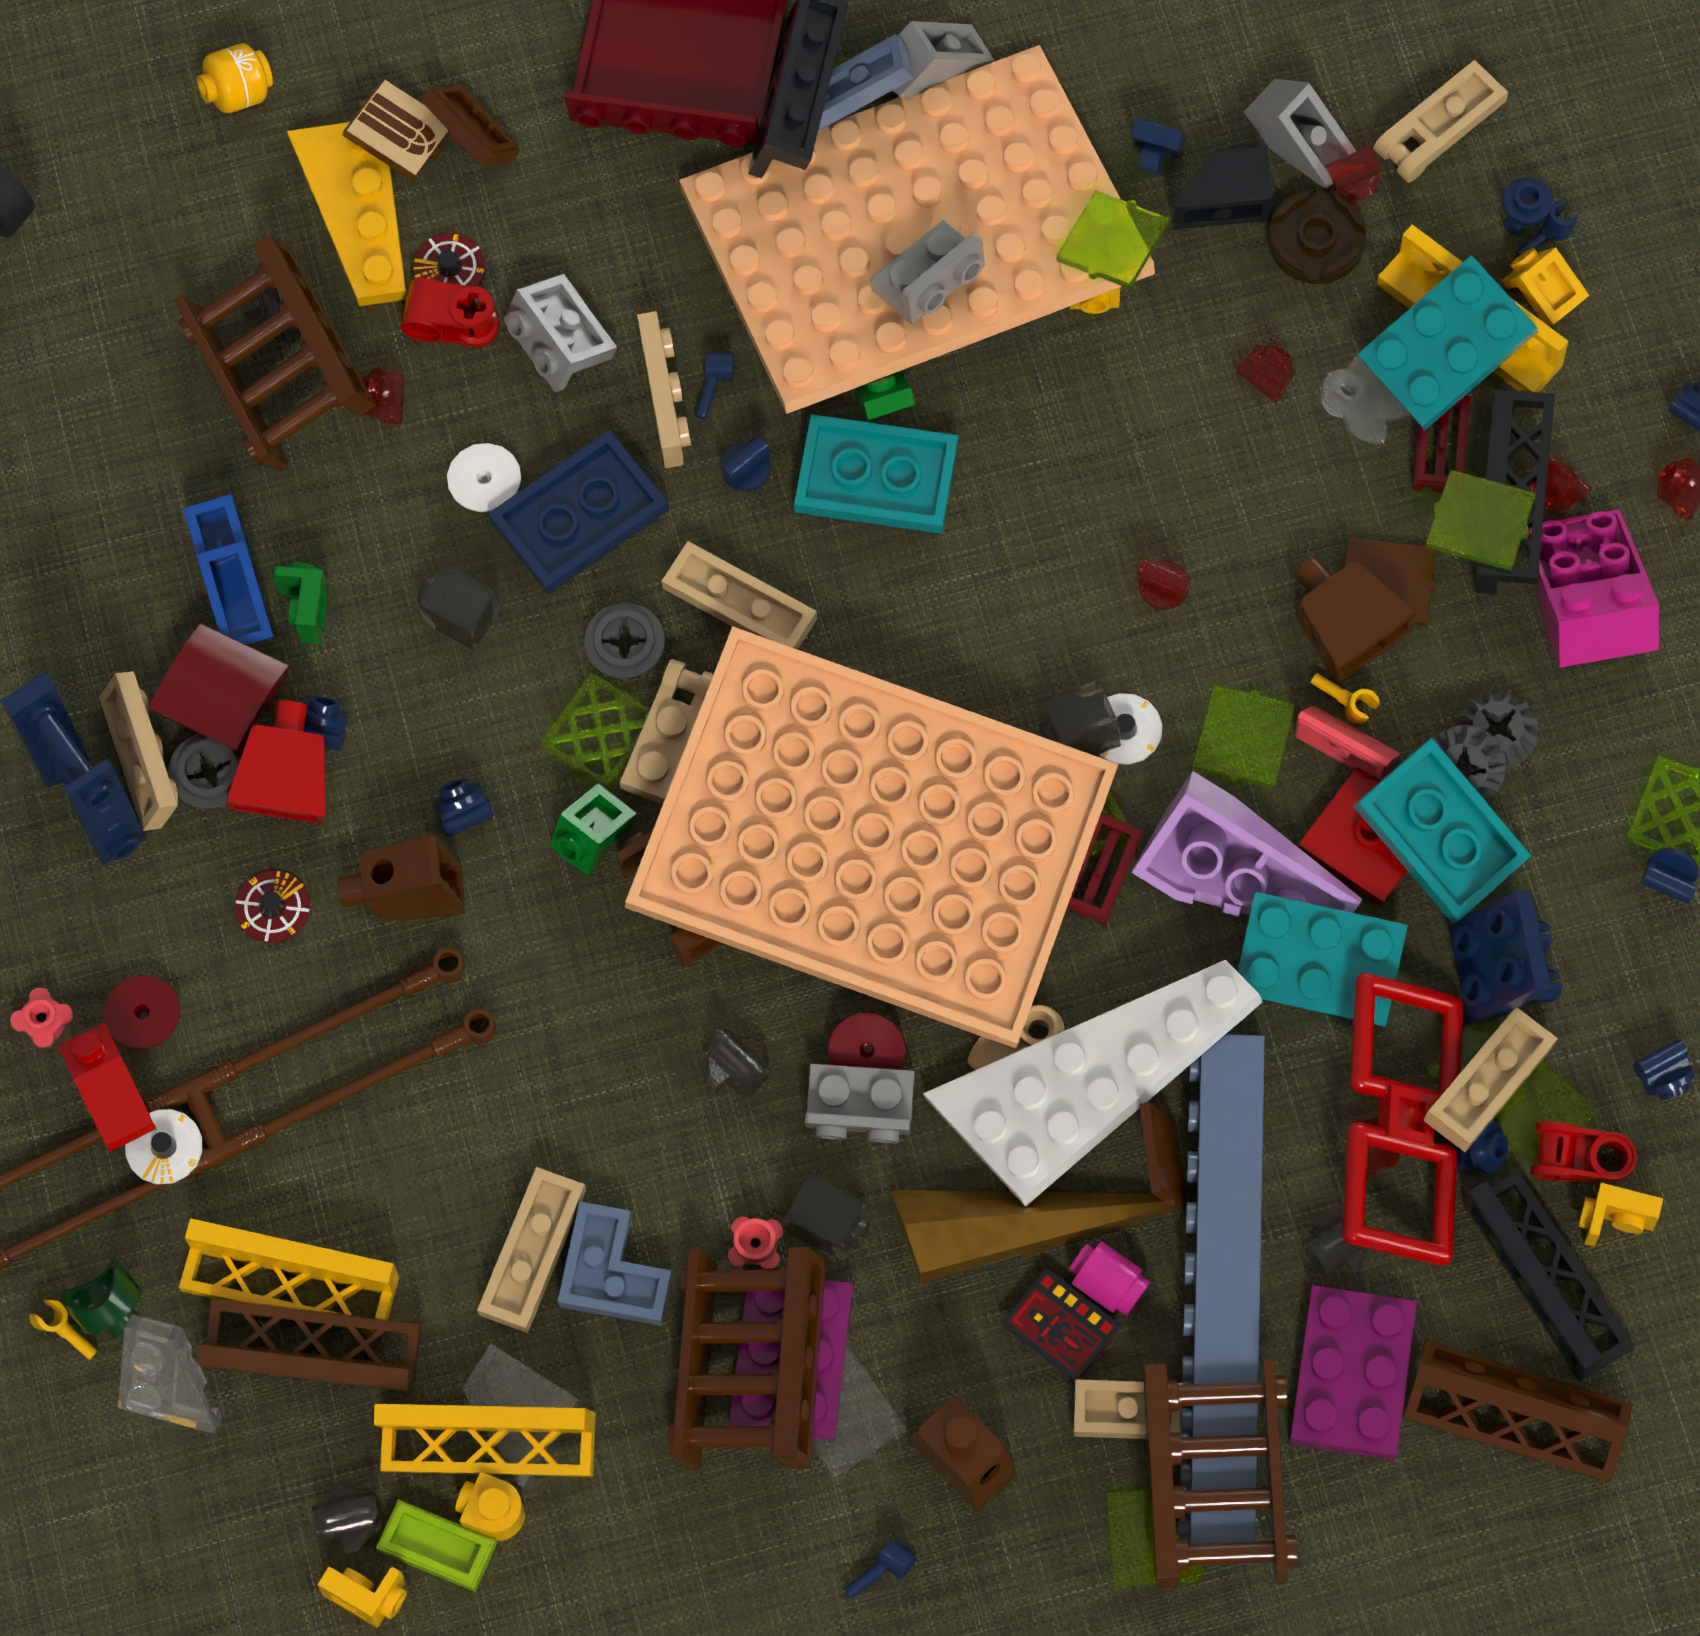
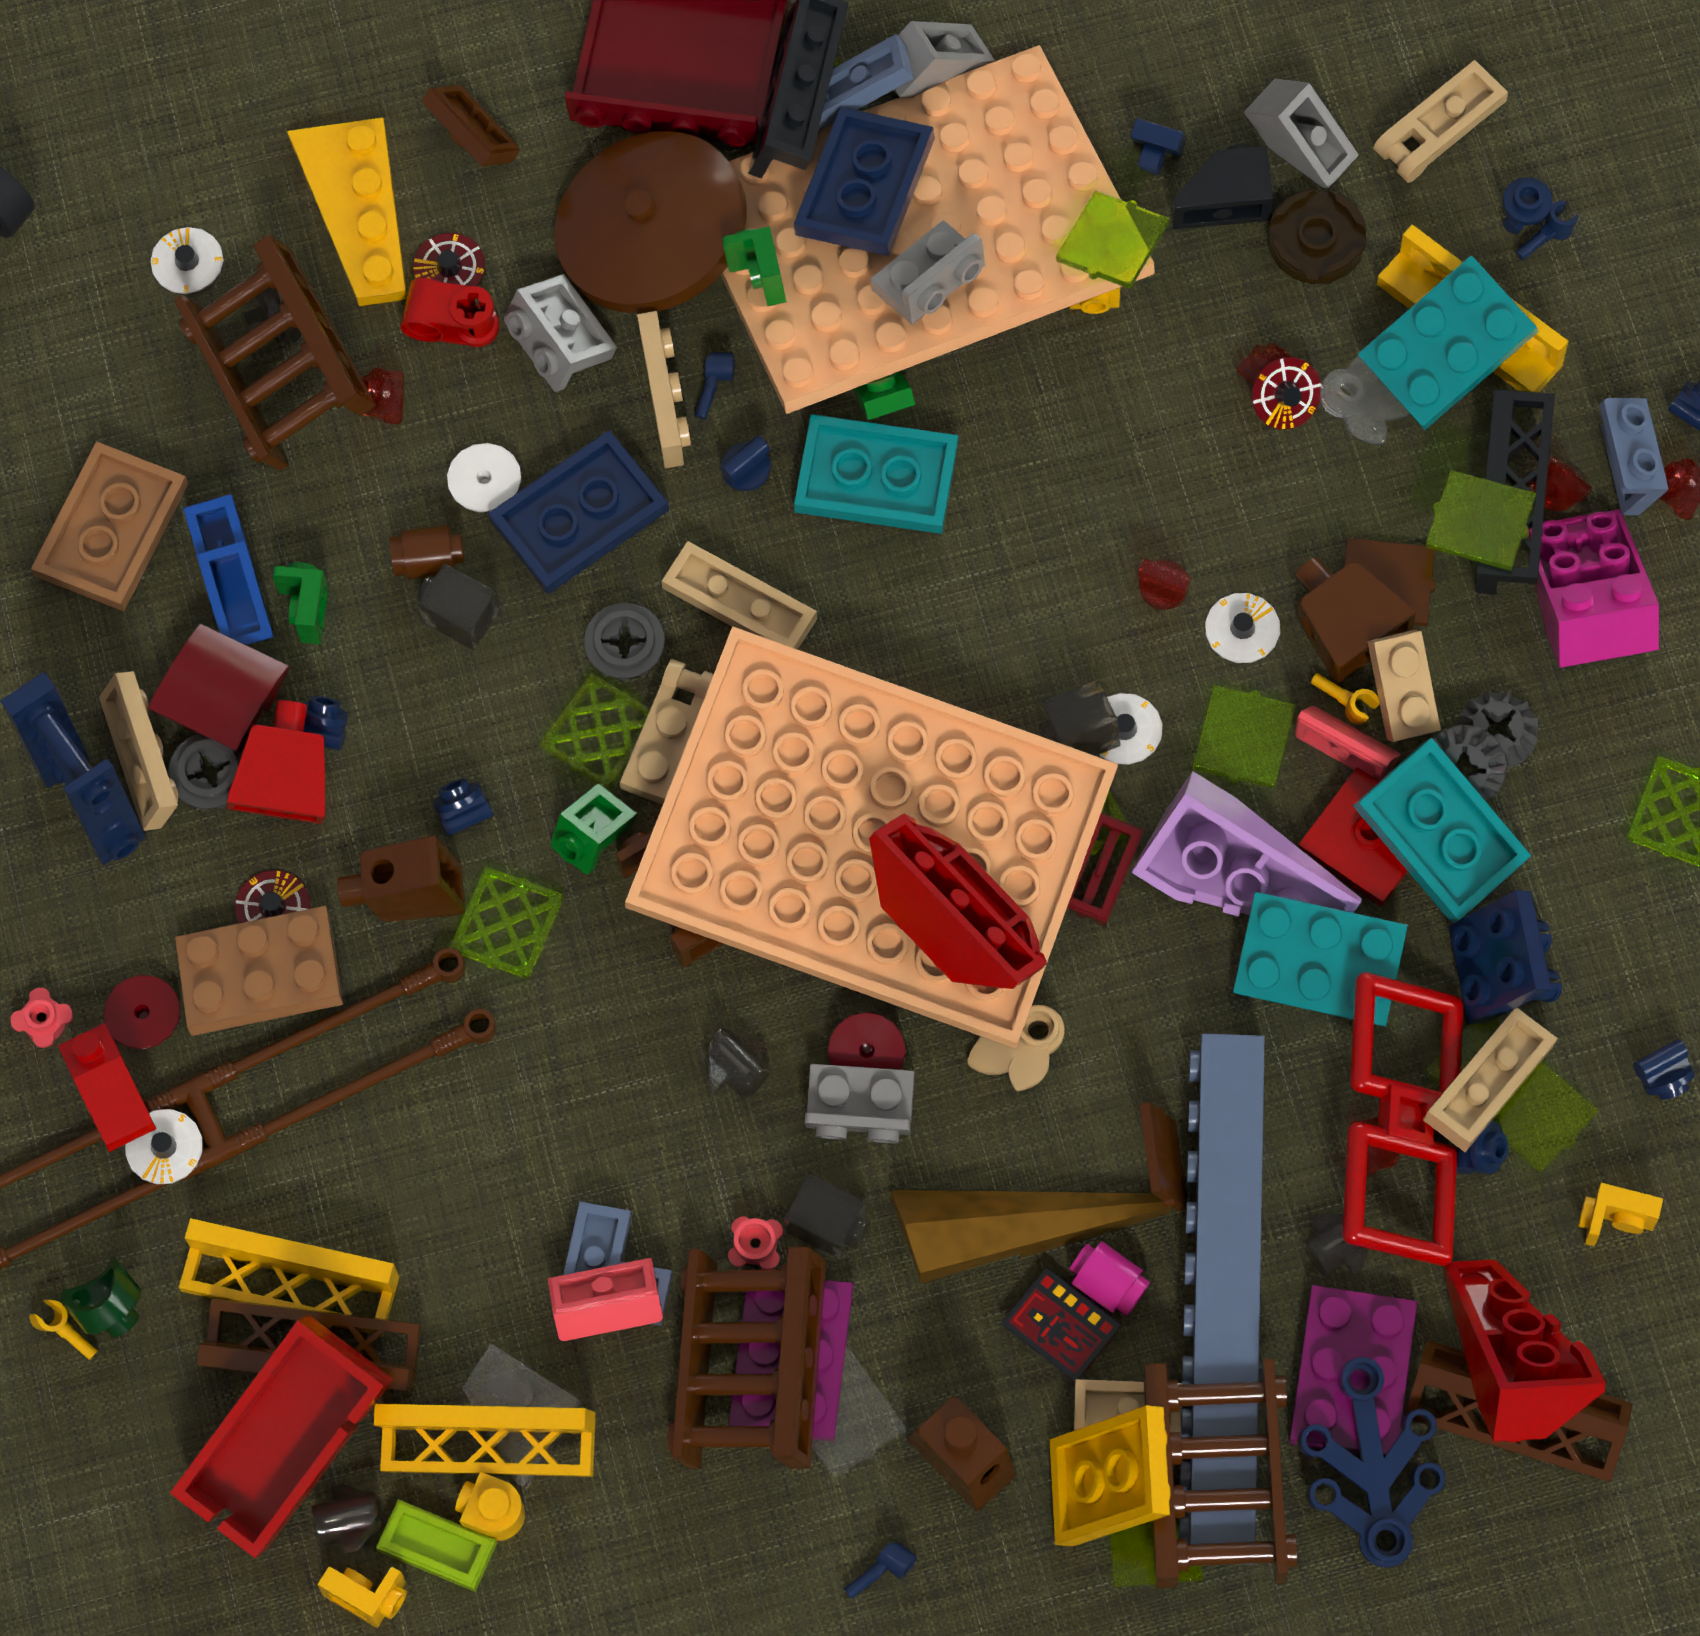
(109, 526): none -> medium nougat plate
(163, 1377): clear wing -> none
(187, 260): none -> white piece
(235, 78): yellow head -> none
(258, 970): none -> medium nougat plate
(281, 1435): none -> red piece
(397, 130): piece -> none
(425, 550): none -> reddish brown brick
(522, 887): none -> clear neon green window
(531, 1250): tan plate -> none
(605, 1299): none -> coral slope
(649, 221): none -> reddish brown dish
(756, 251): none -> green bracket
(864, 181): none -> dark blue plate
(952, 907): none -> red wedge
(1066, 1094): white wing -> none
(1109, 1476): none -> yellow plate
(1242, 628): none -> white piece
(1286, 393): none -> dark red piece
(1356, 174): clear red plate -> none
(1373, 1472): none -> dark blue plant
(1404, 685): none -> tan plate
(1438, 480): dark red tile -> none
(1517, 1358): none -> red wedge
(1537, 1280): black fence -> none
(1546, 284): yellow bracket -> none
(1571, 1151): red piece -> none
(1632, 453): none -> sand blue bracket
(1672, 873): dark blue plate -> none

